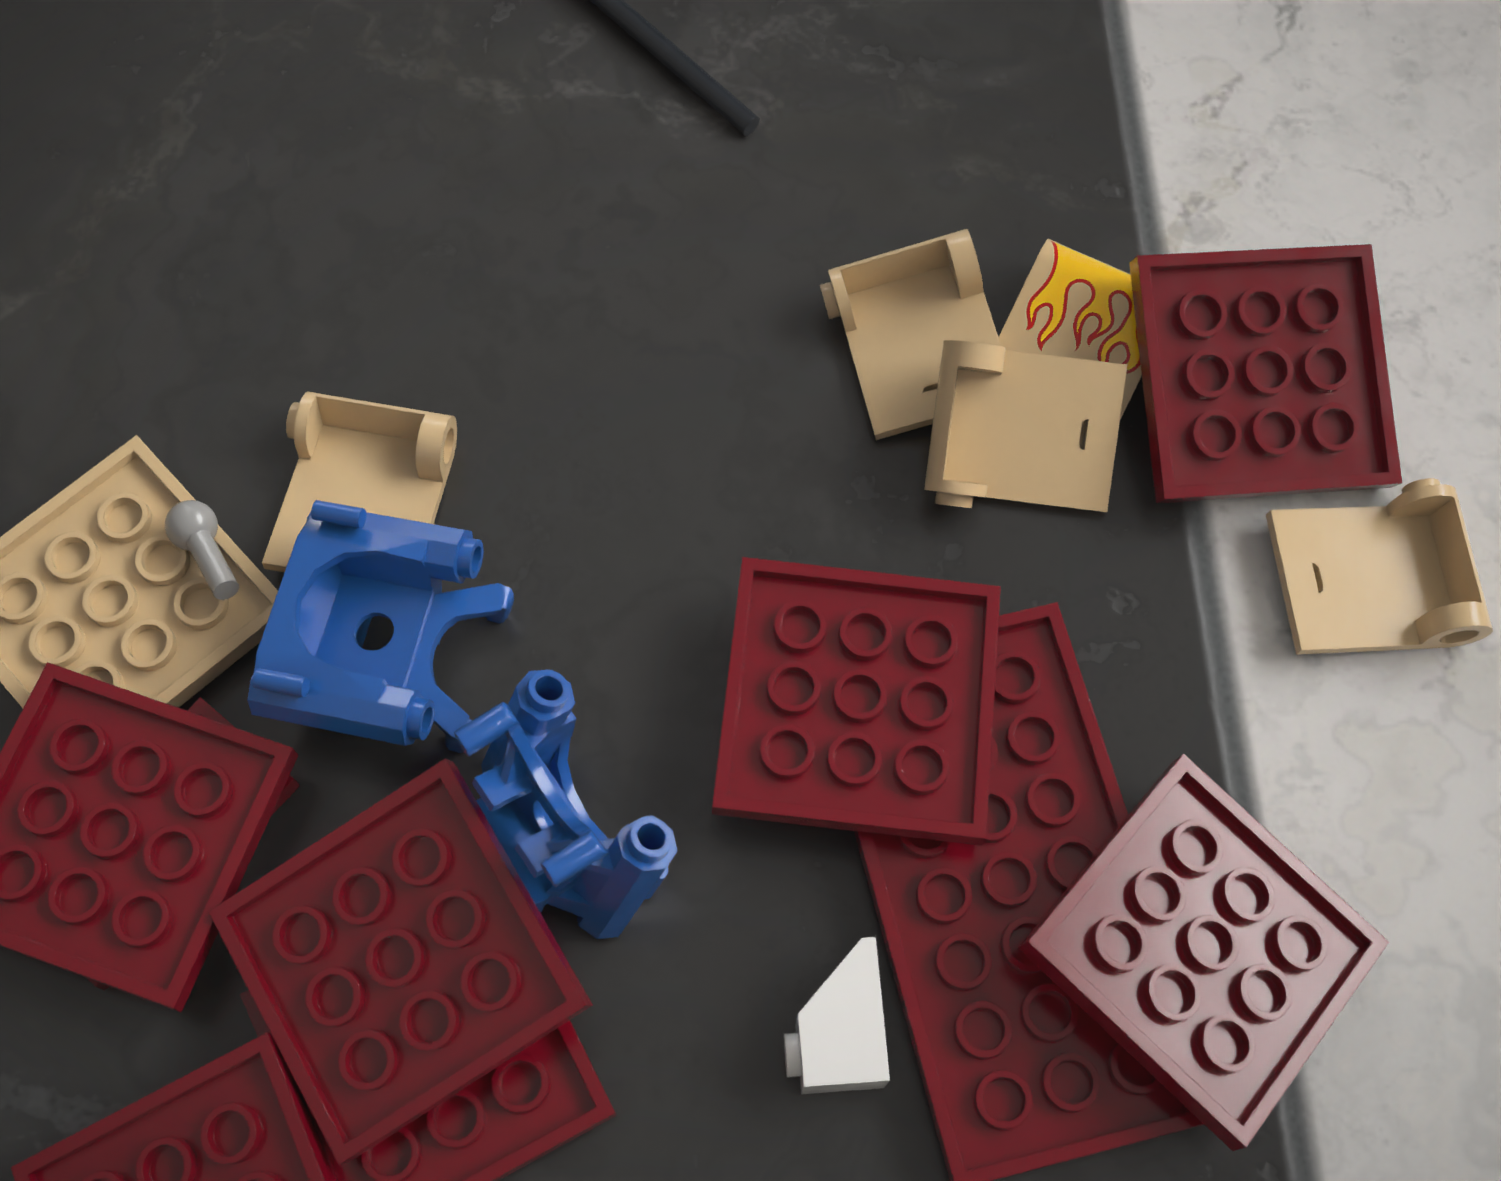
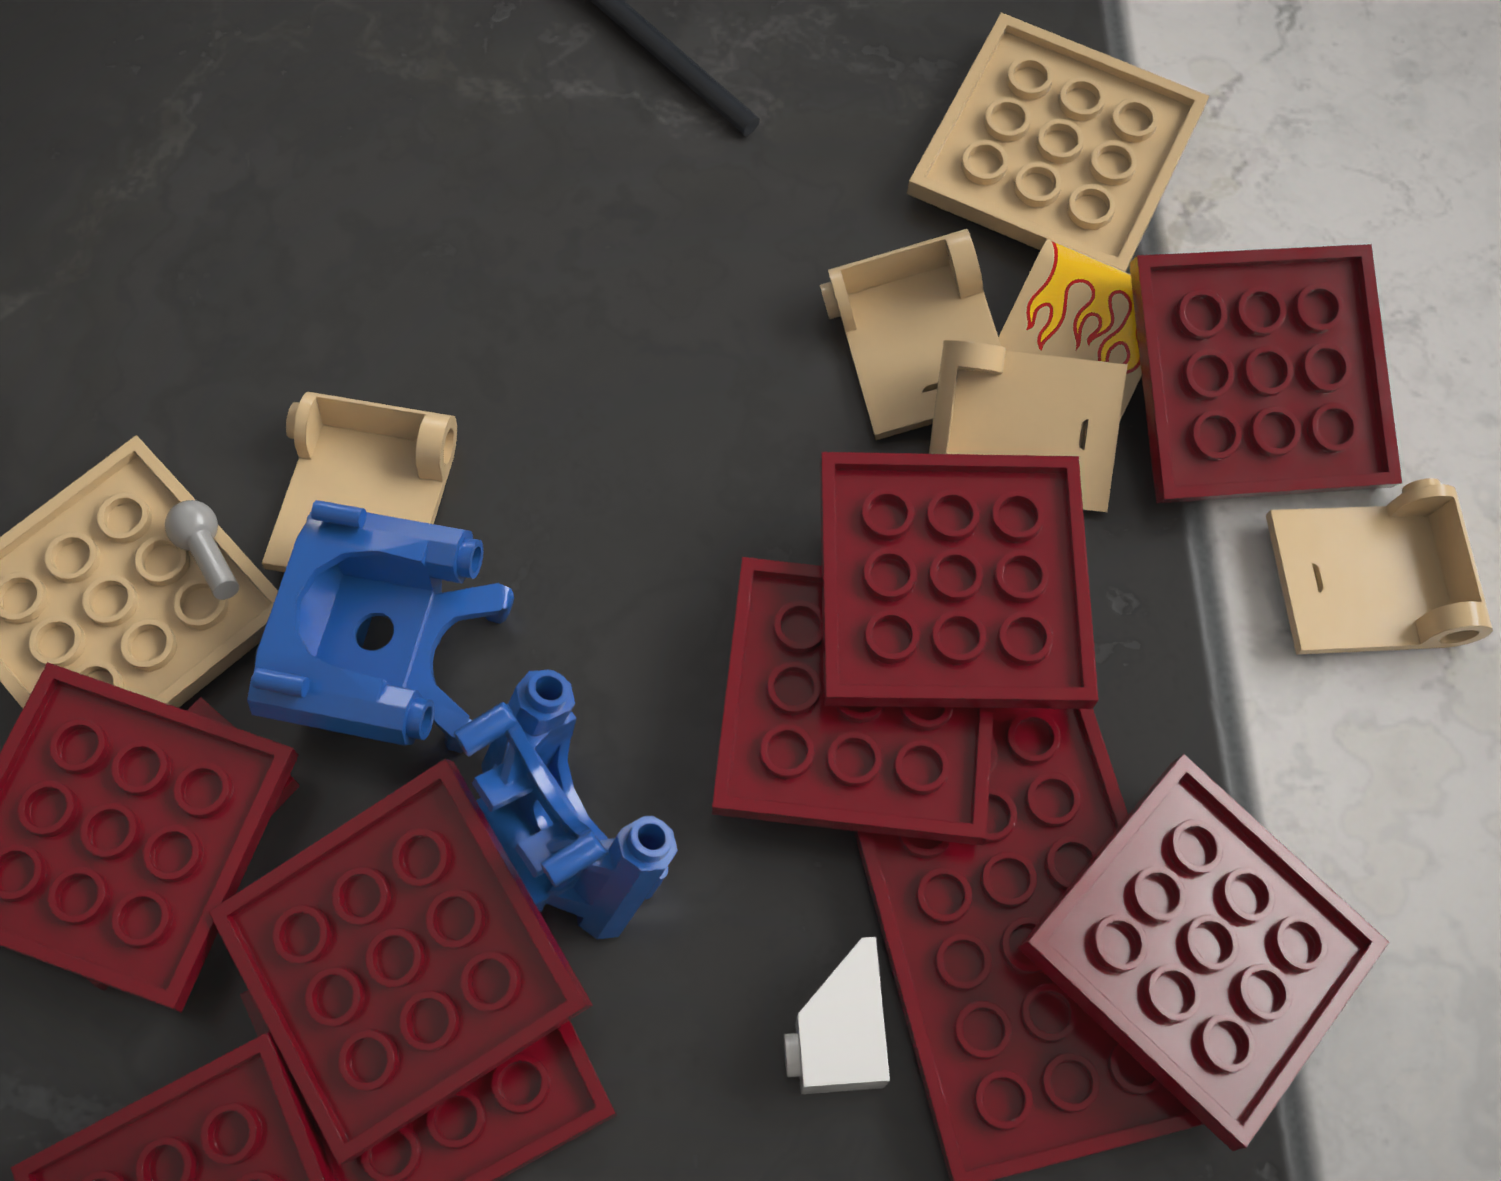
(955, 581): none -> dark red plate
(1058, 144): none -> tan plate

